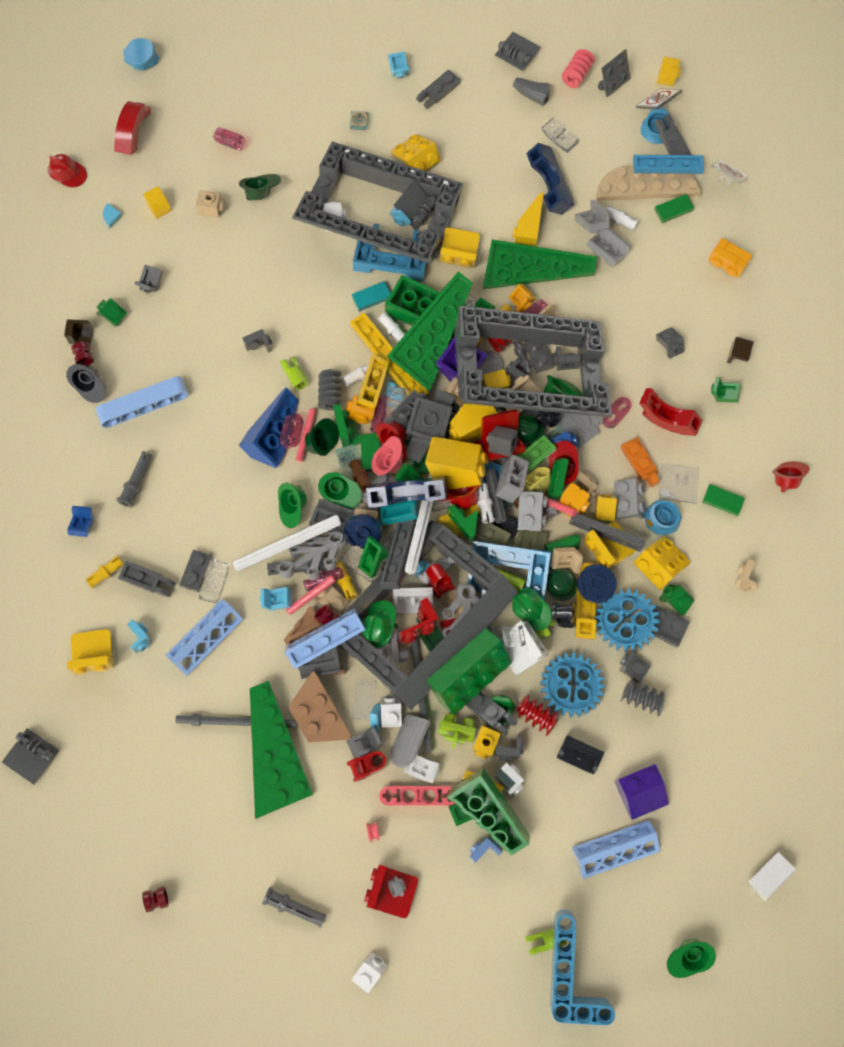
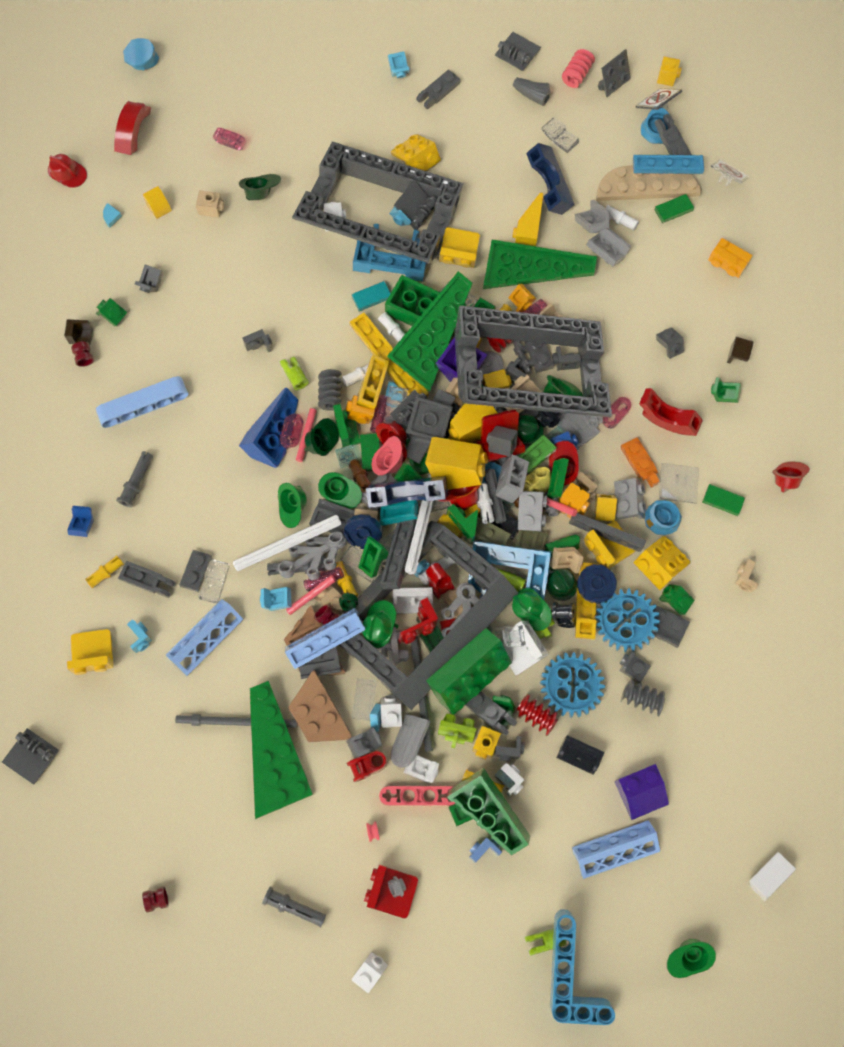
(86, 382): black piece -> none
(348, 605): none -> dark green plate
(358, 120): tile -> none

